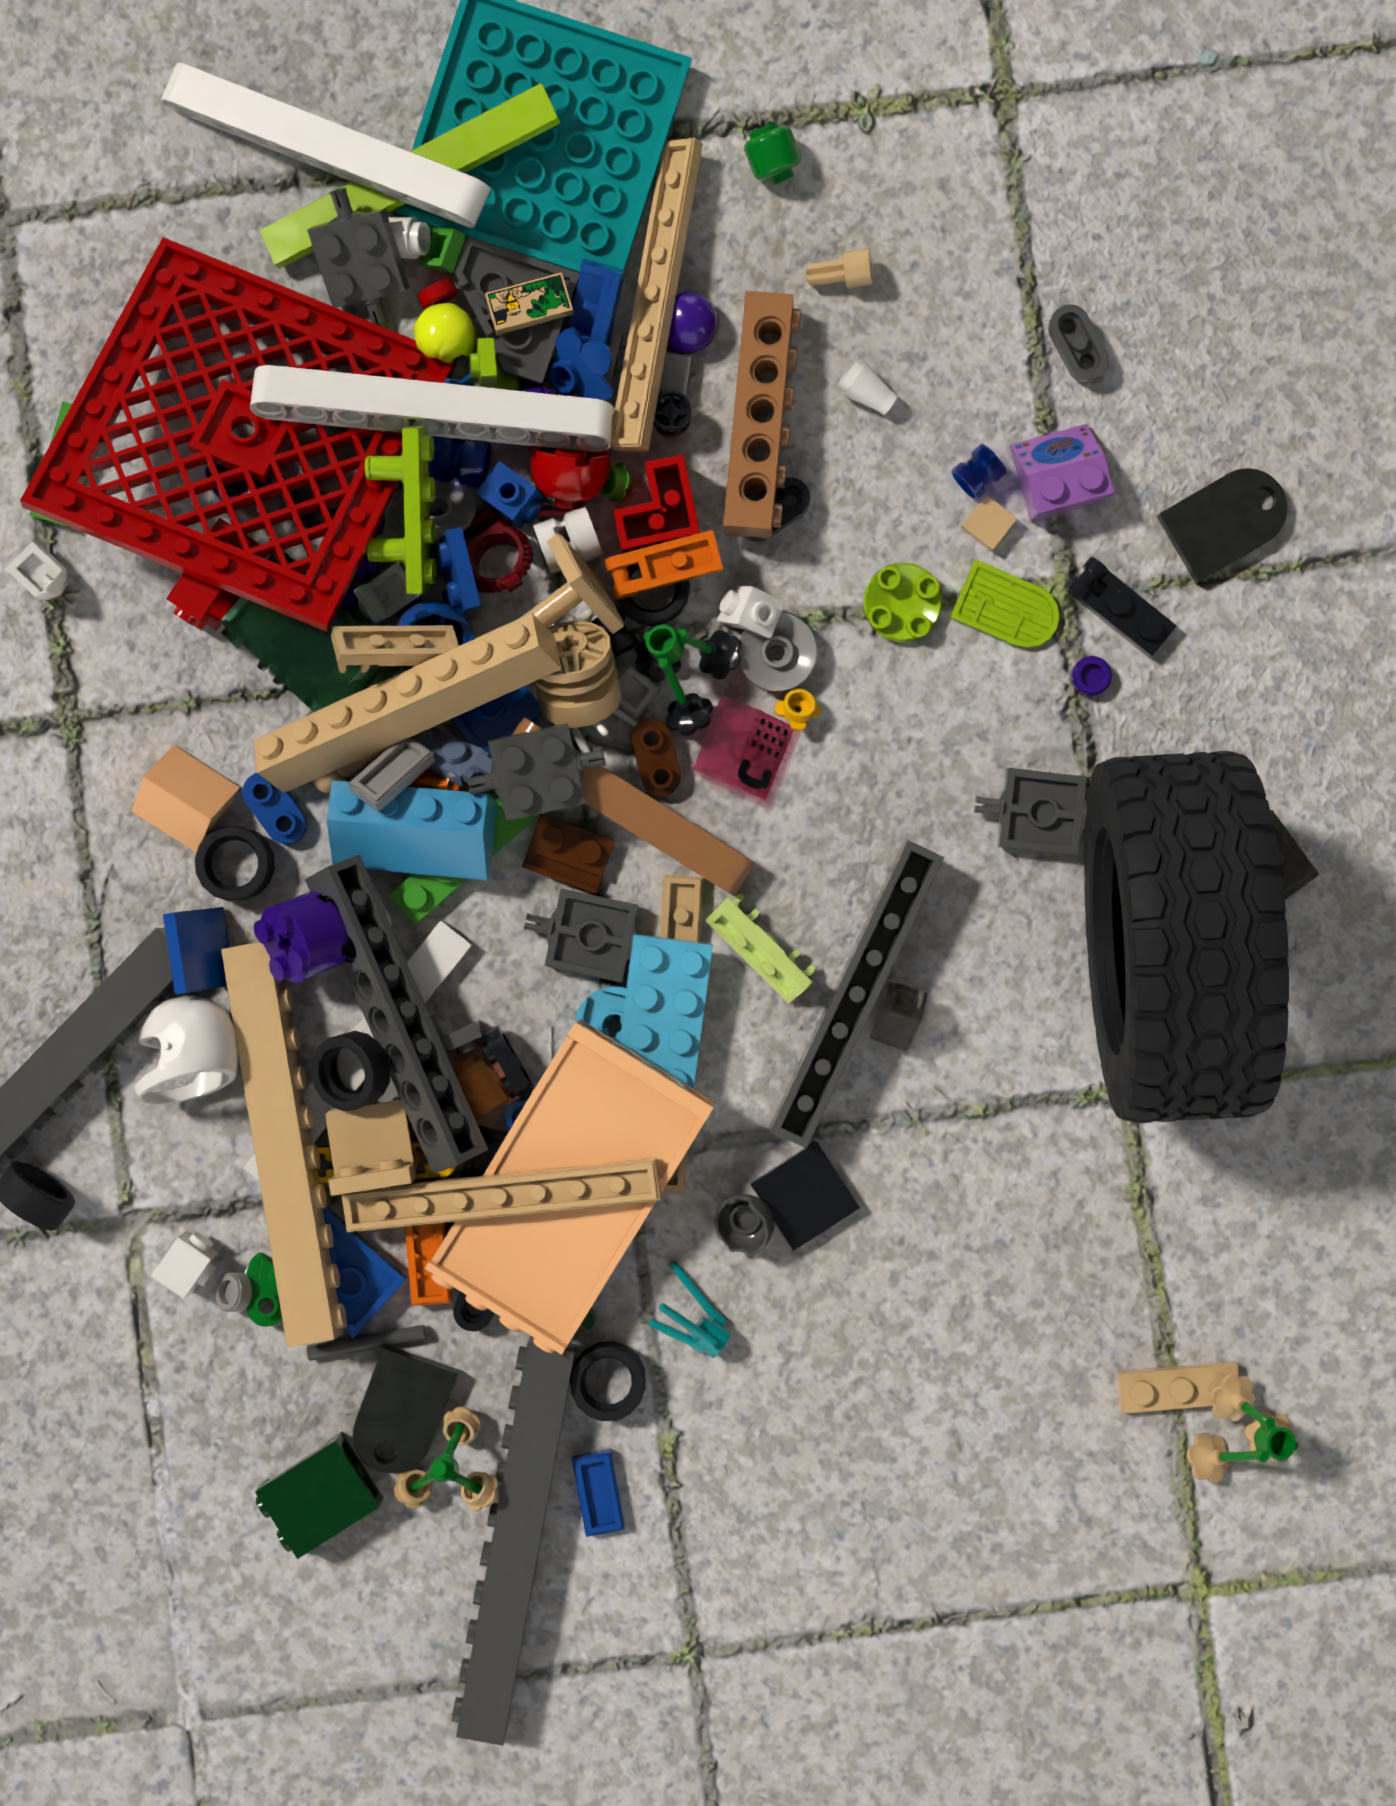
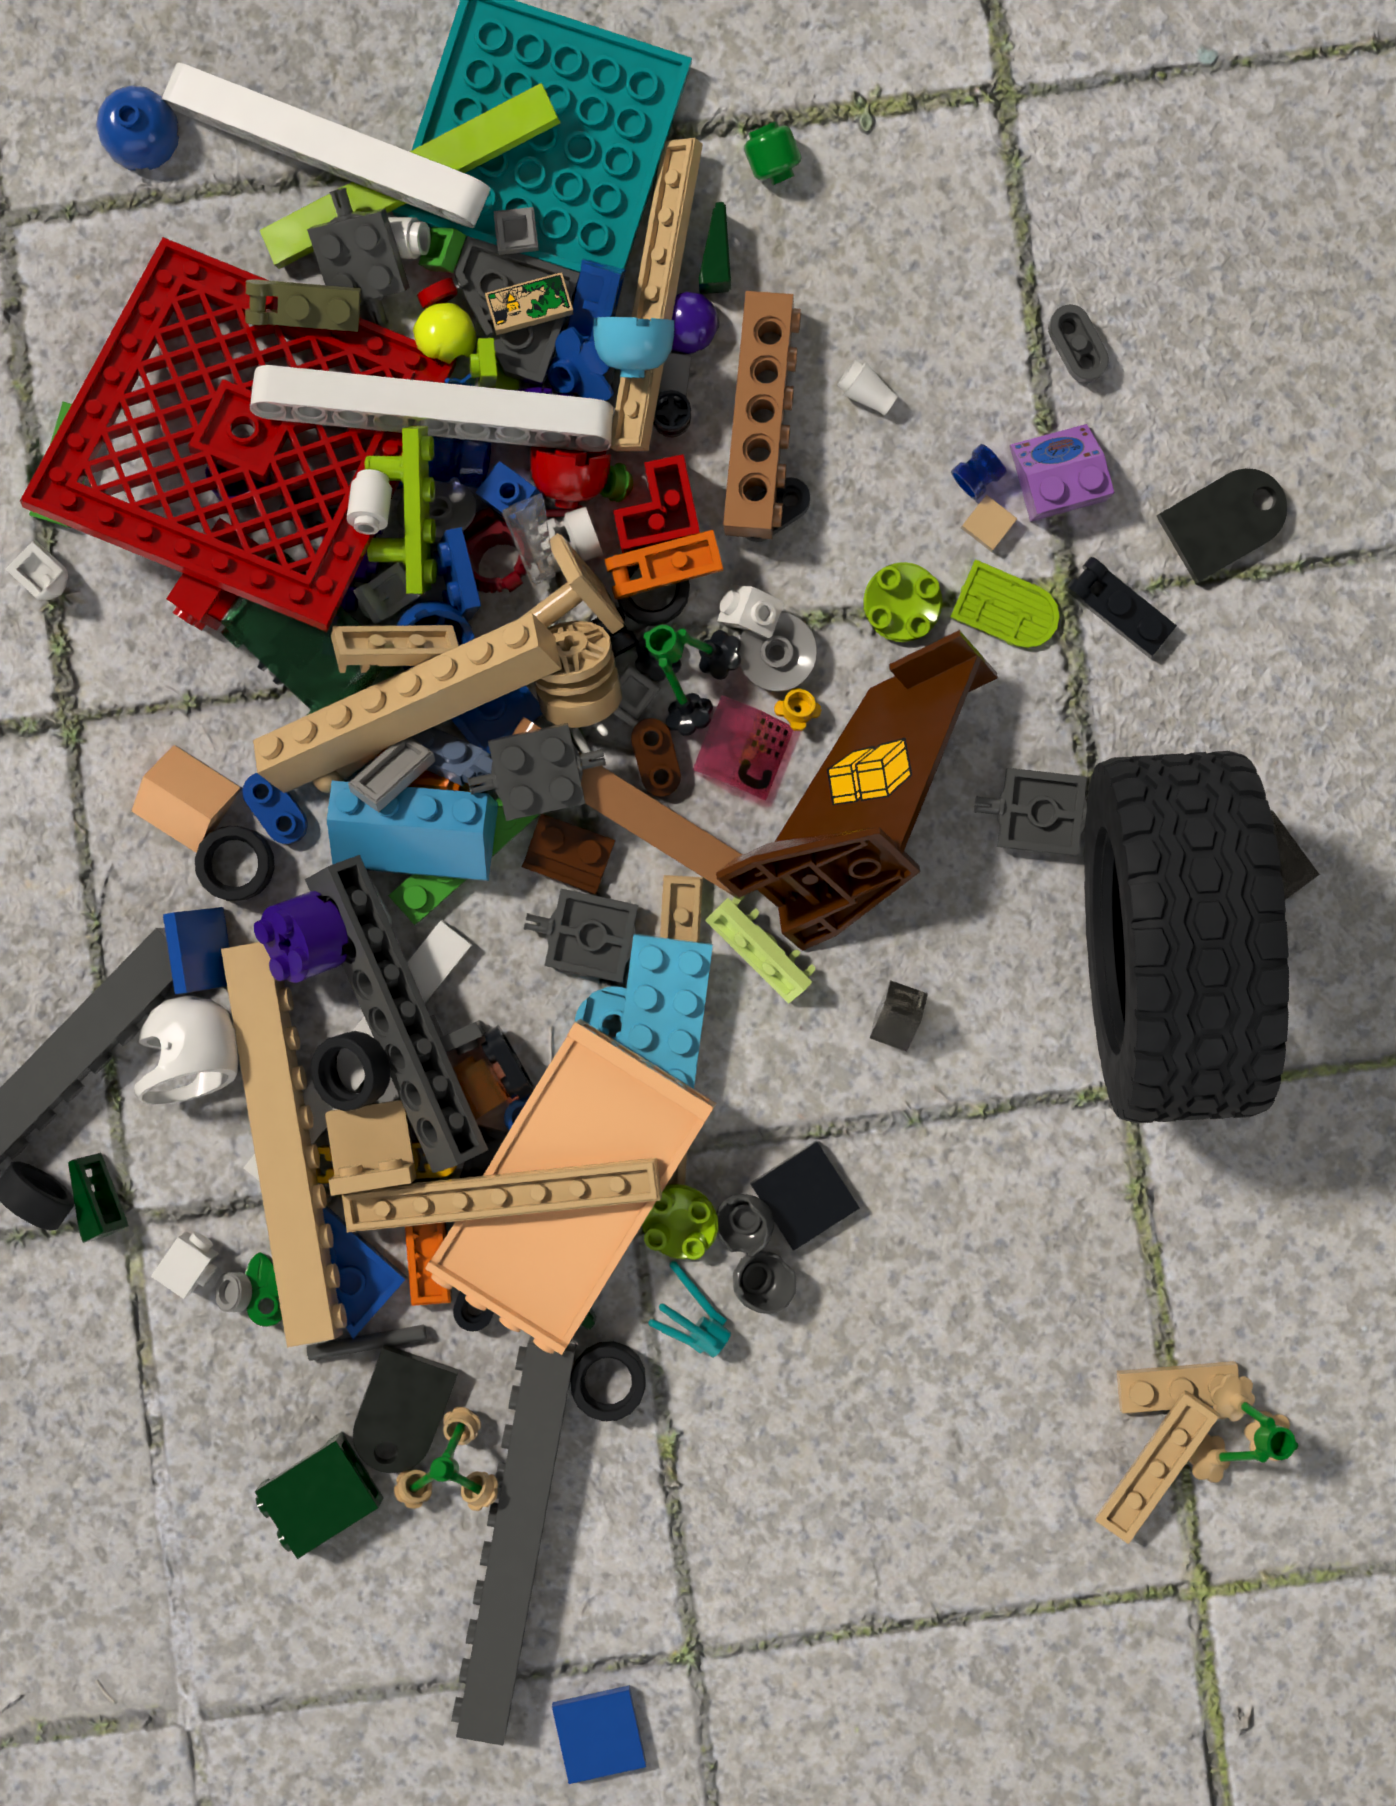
(98, 1211): none -> dark green slope
(137, 128): none -> blue cylinder
(304, 305): none -> olive plate
(369, 502): none -> white brick
(516, 231): none -> light grey tile
(531, 536): none -> clear slope
(598, 1492): blue tile -> none
(599, 1734): none -> blue tile
(633, 343): none -> medium azure cylinder
(681, 1223): none -> lime dish
(715, 266): none -> dark green slope
(764, 1282): none -> dark grey hair
(853, 269): tan piece -> none
(855, 993): dark grey brick -> none
(856, 817): none -> reddish brown piece
(1091, 676): dark purple tile -> none
(1157, 1466): none -> tan plate

